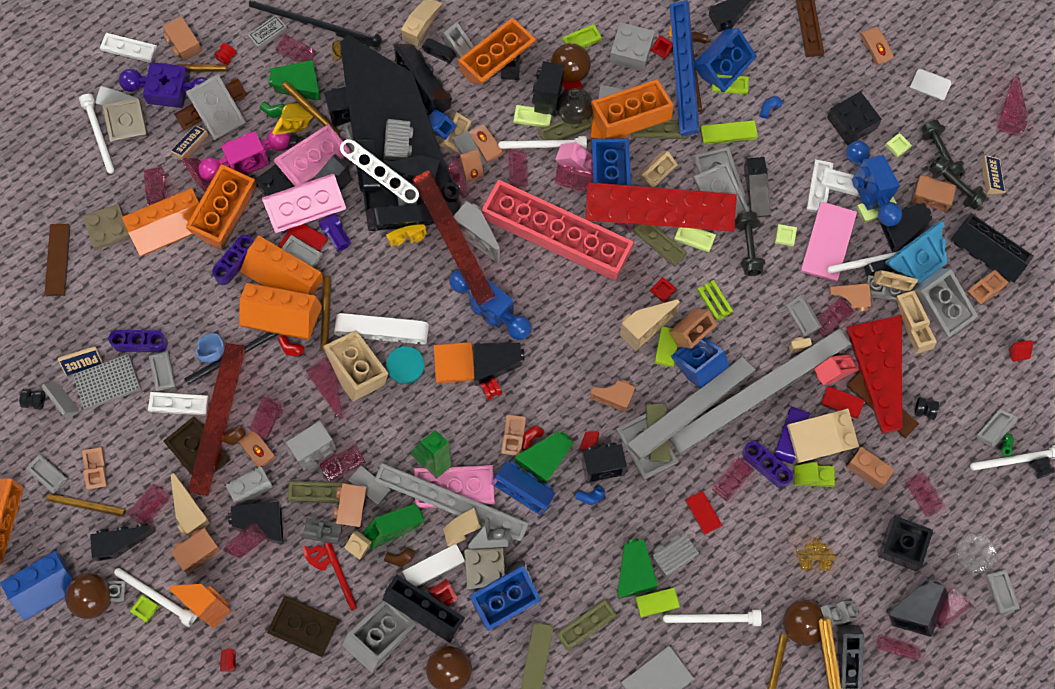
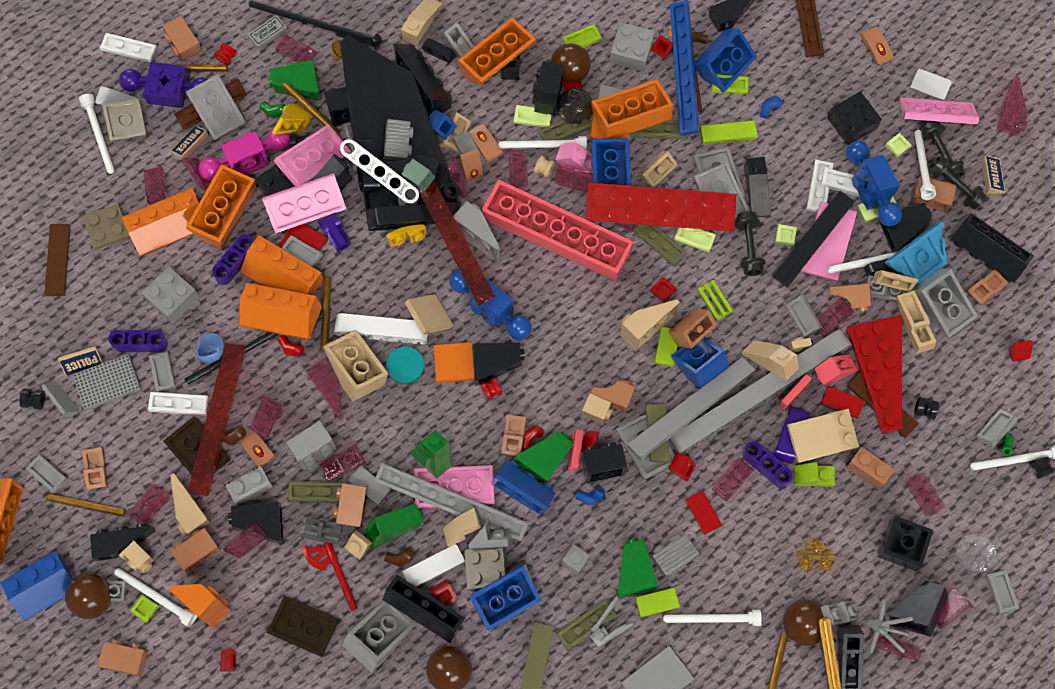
(123, 658): none -> nougat brick
(137, 557): none -> tan brick
(170, 295): none -> light grey brick
(418, 175): none -> sand green brick
(428, 314): none -> tan tile
(544, 166): none -> tan wheel
(575, 450): none -> coral tile
(575, 560): none -> light grey brick
(597, 409): none -> tan brick
(602, 636): none -> light grey plant
(682, 466): none -> red slope
(773, 358): none -> tan slope
(794, 393): none -> coral tile
(813, 239): none -> black tile
(882, 627): none -> light grey plant
(927, 190): none -> white piece
(938, 110): none -> bright pink tile

